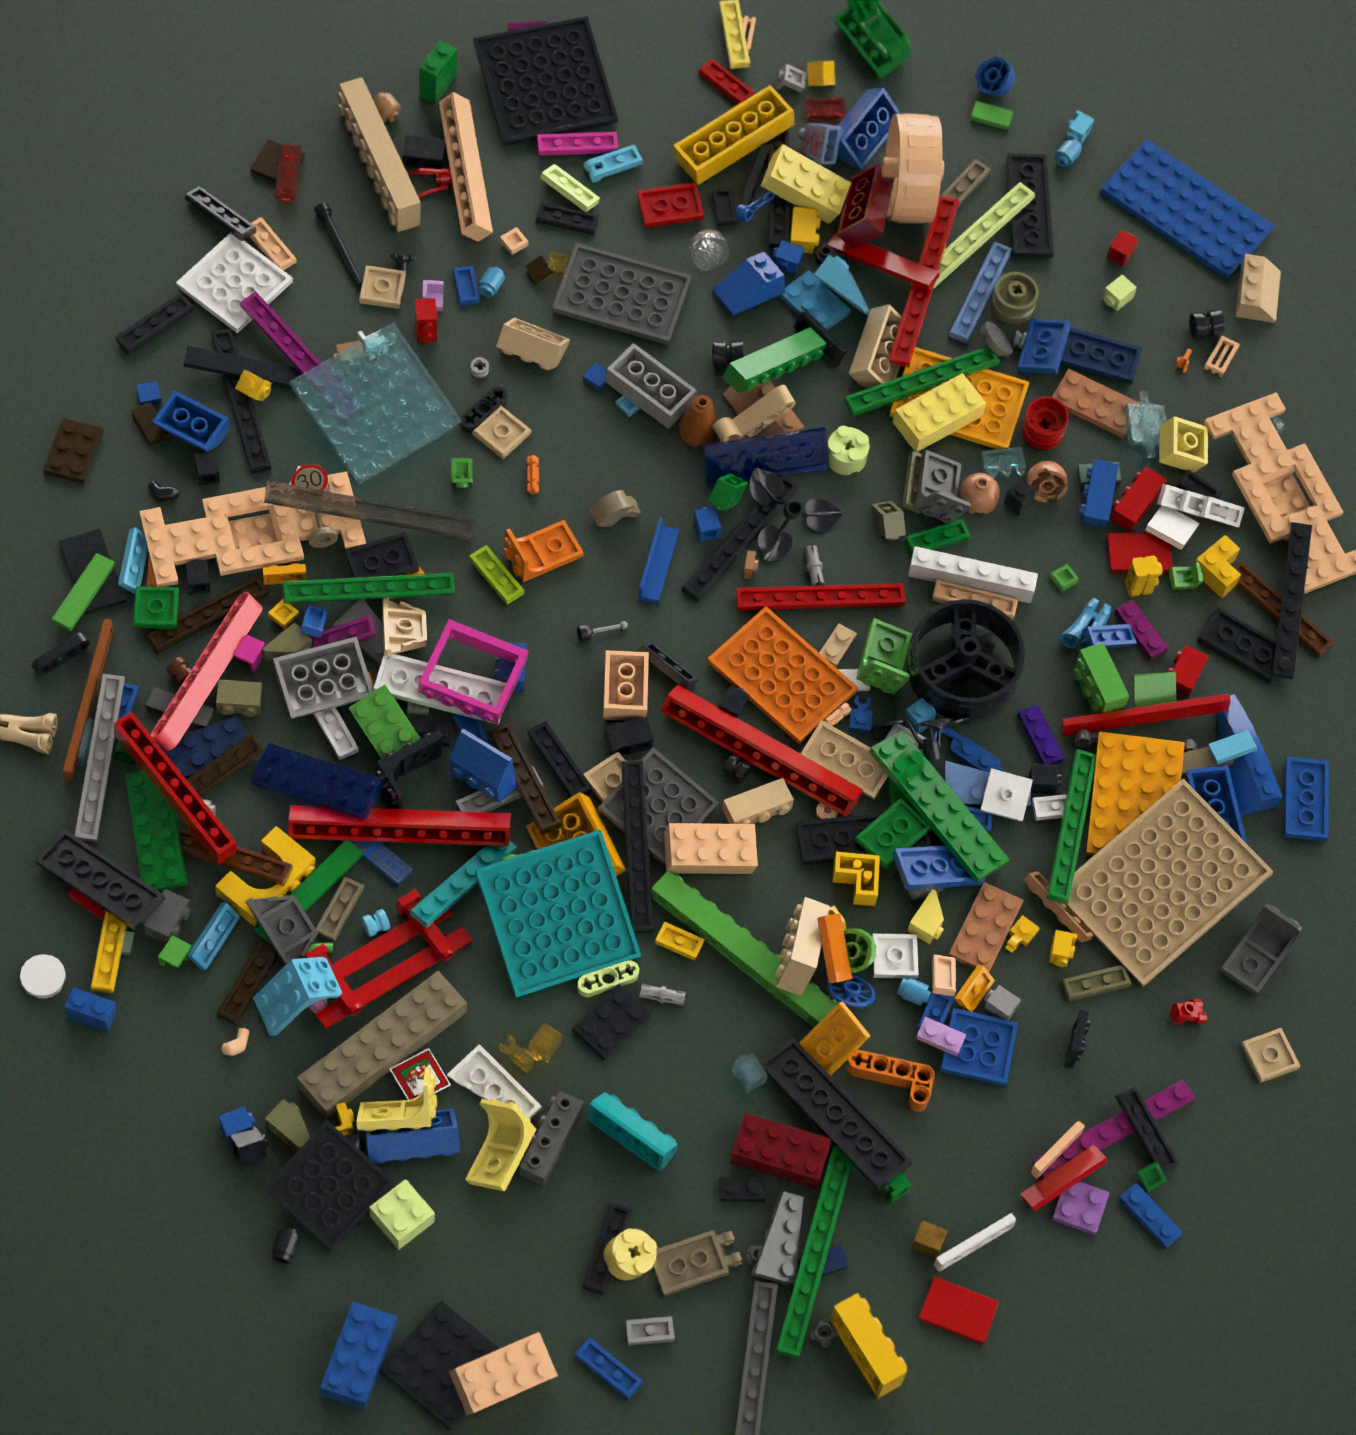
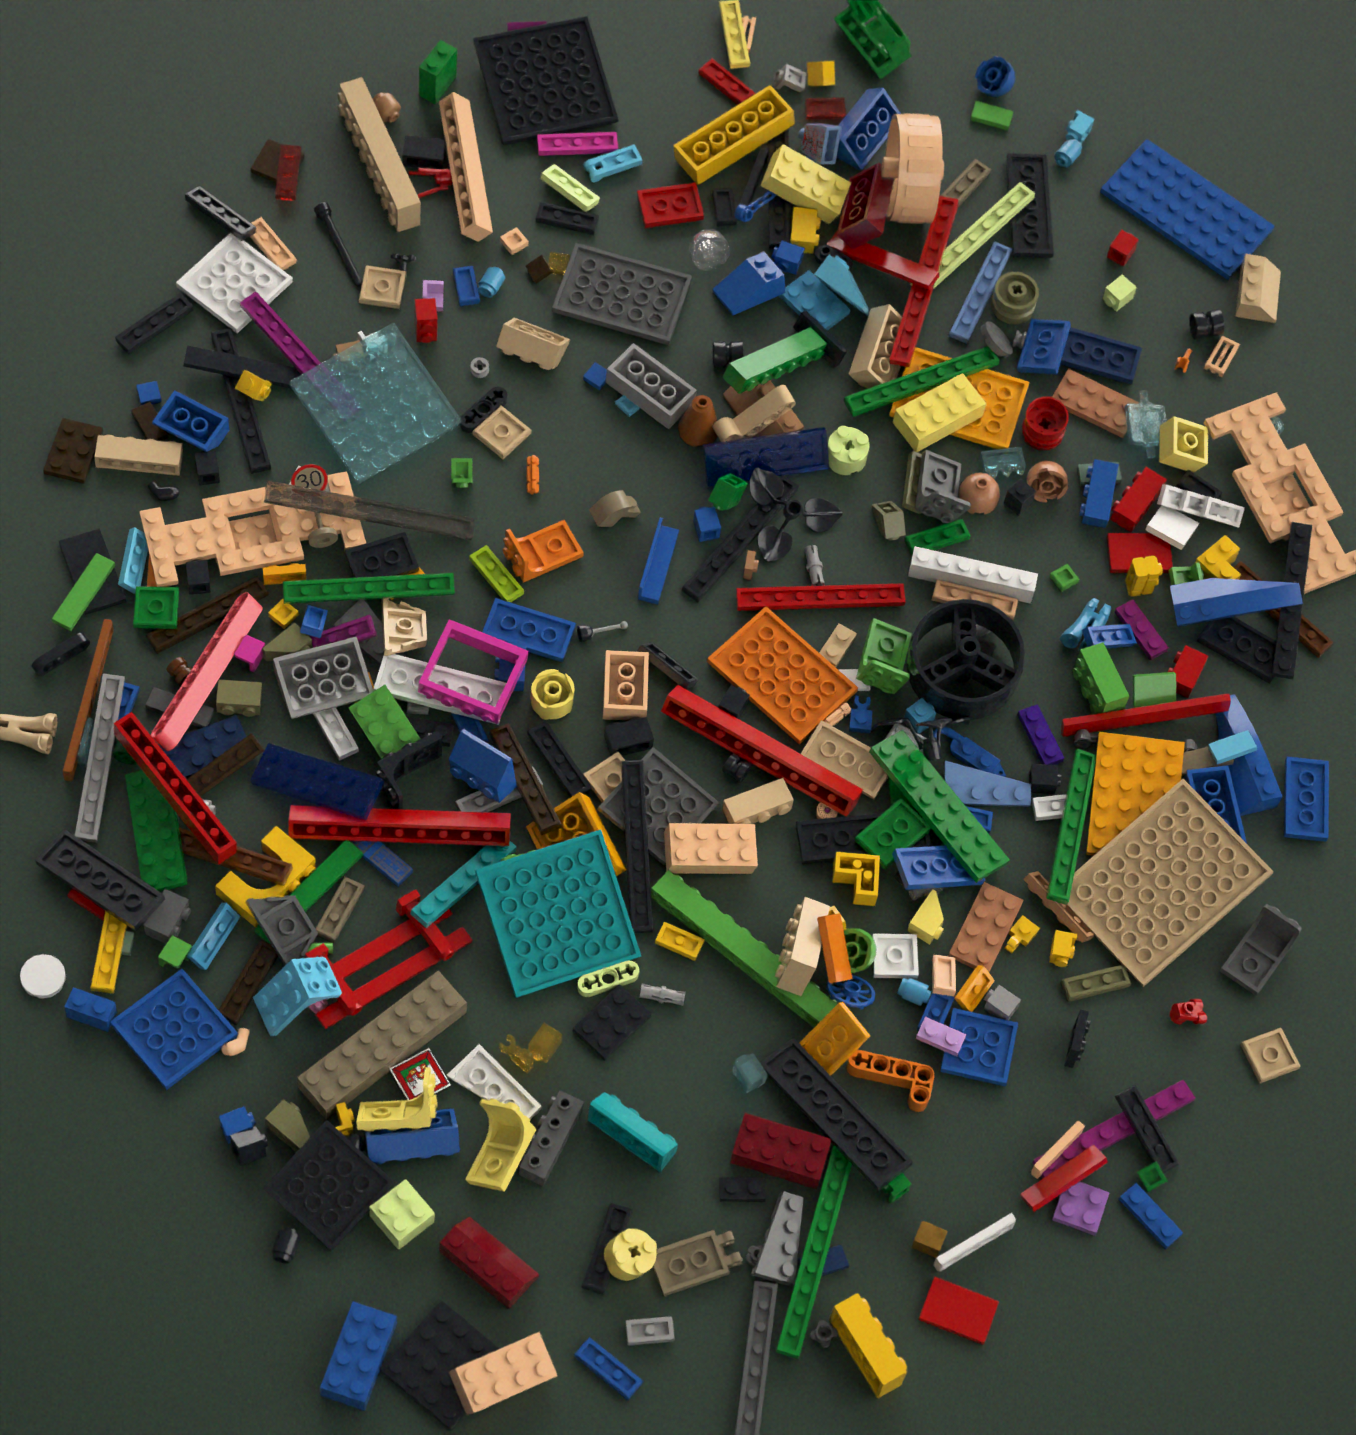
(138, 455): none -> tan brick
(174, 1029): none -> blue plate
(375, 922): medium azure wheel -> none
(487, 1261): none -> dark red slope
(541, 632): none -> blue plate
(552, 694): none -> light yellow brick
(1006, 795): white plate -> none
(1227, 598): none -> blue wedge

